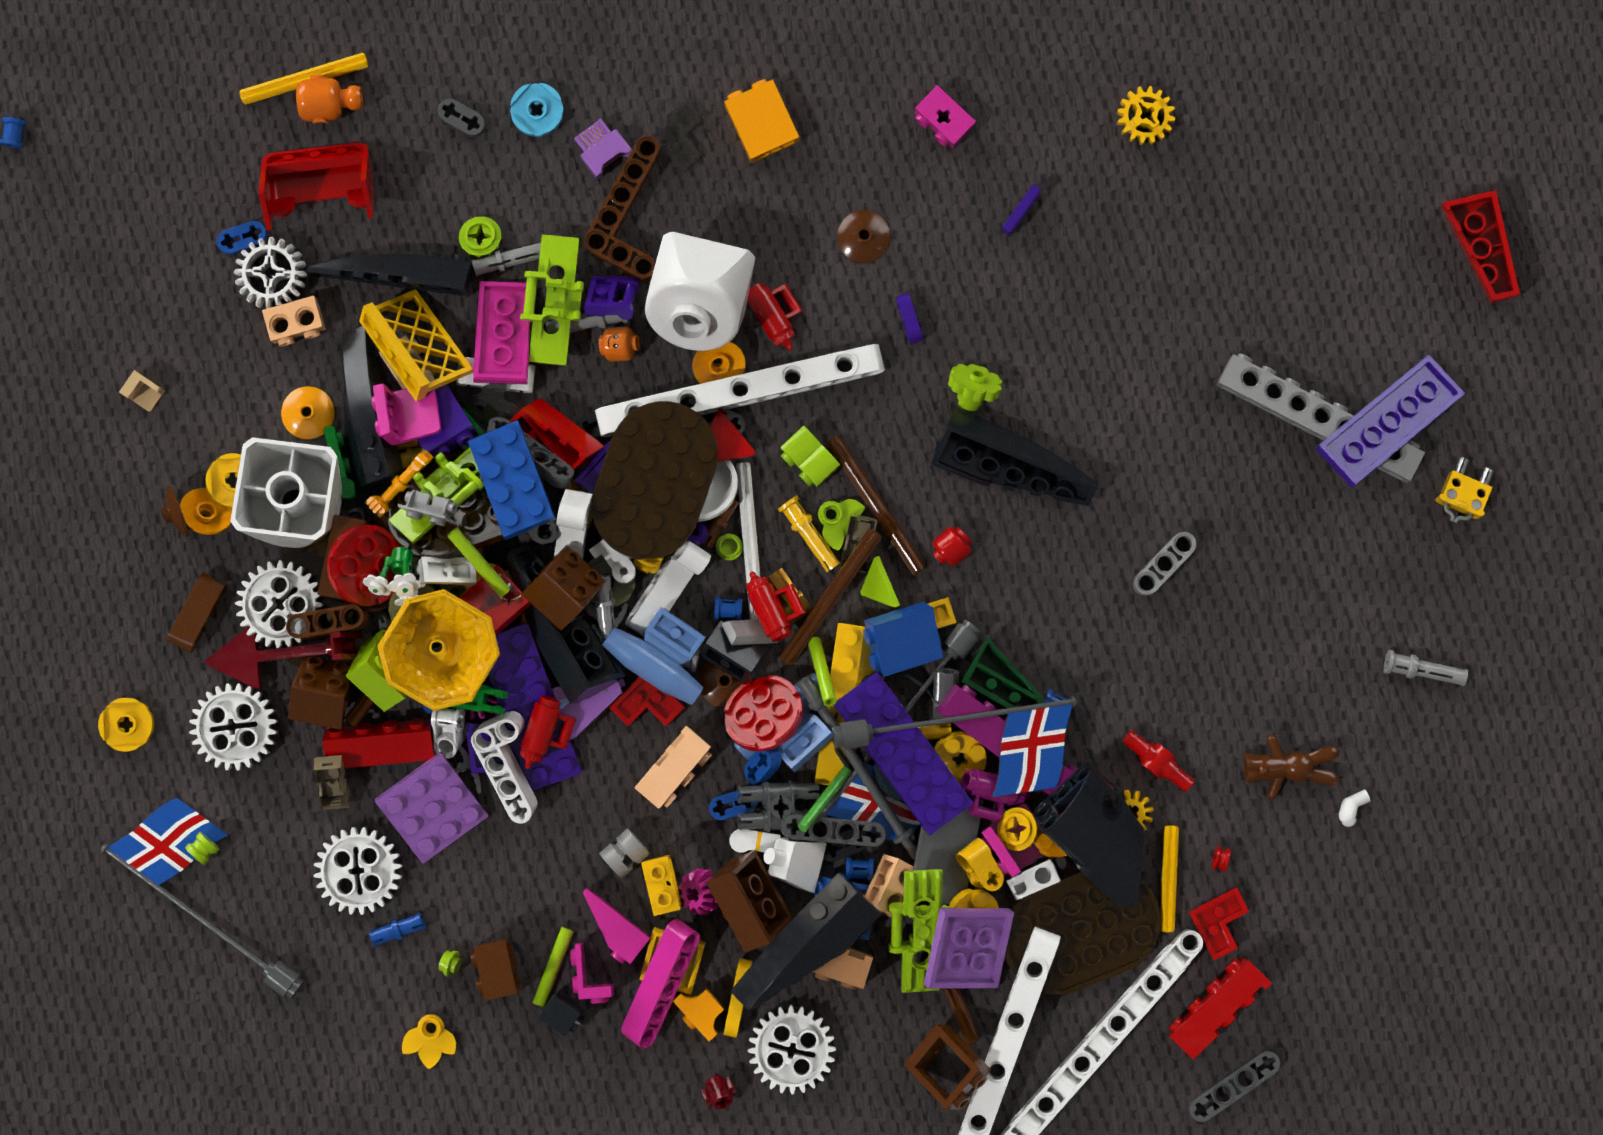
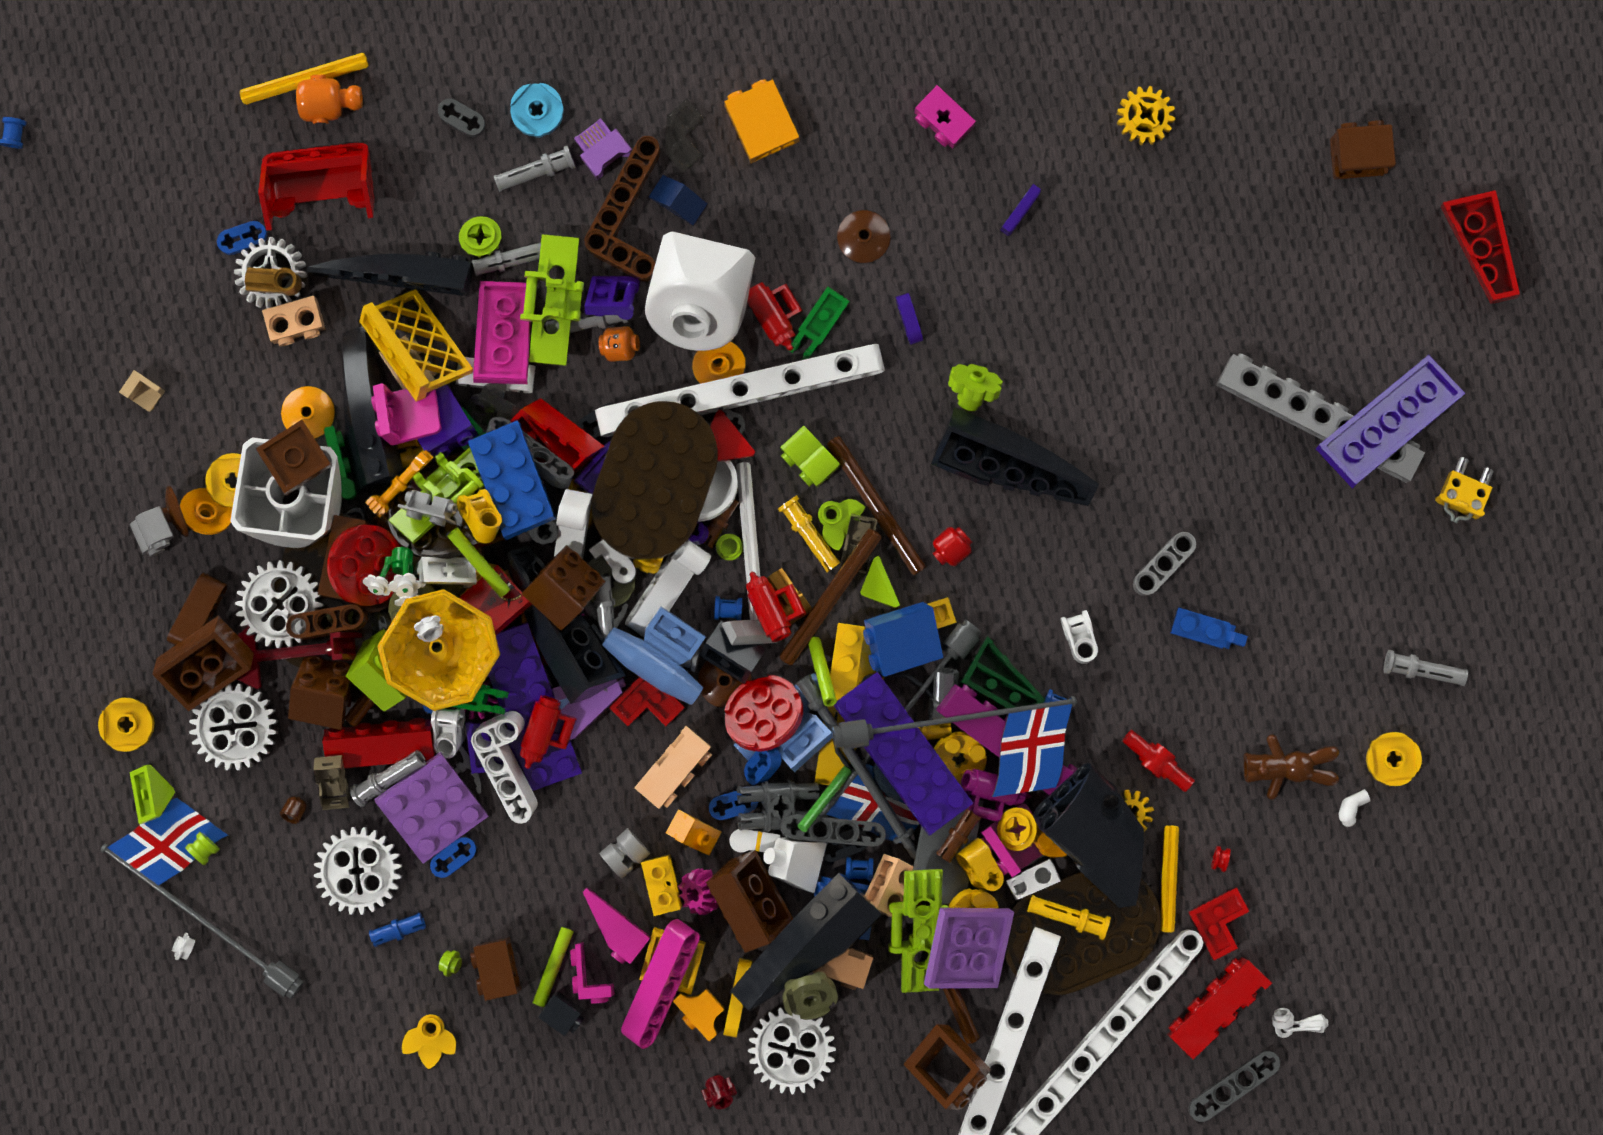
(150, 793): none -> lime slope
(152, 531): none -> light grey brick
(183, 947): none -> white plate
(203, 663): none -> reddish brown brick
(271, 281): none -> pearl gold piece
(293, 457): none -> reddish brown plate
(295, 808): none -> reddish brown piece
(378, 783): none -> light grey pin
(429, 628): none -> white plate
(457, 862): none -> blue beam
(480, 515): none -> yellow piece
(546, 165): none -> light grey pin
(678, 199): none -> dark blue slope
(693, 832): none -> light orange brick
(814, 985): none -> olive plate
(820, 320): none -> green hinge
(958, 835): none -> reddish brown pin
(1080, 635): none -> white piece
(1080, 919): none -> yellow pin
(1206, 629): none -> blue hinge
(1284, 1020): none -> white piece
(1362, 150): none -> reddish brown piece
(1405, 769): none -> yellow plate

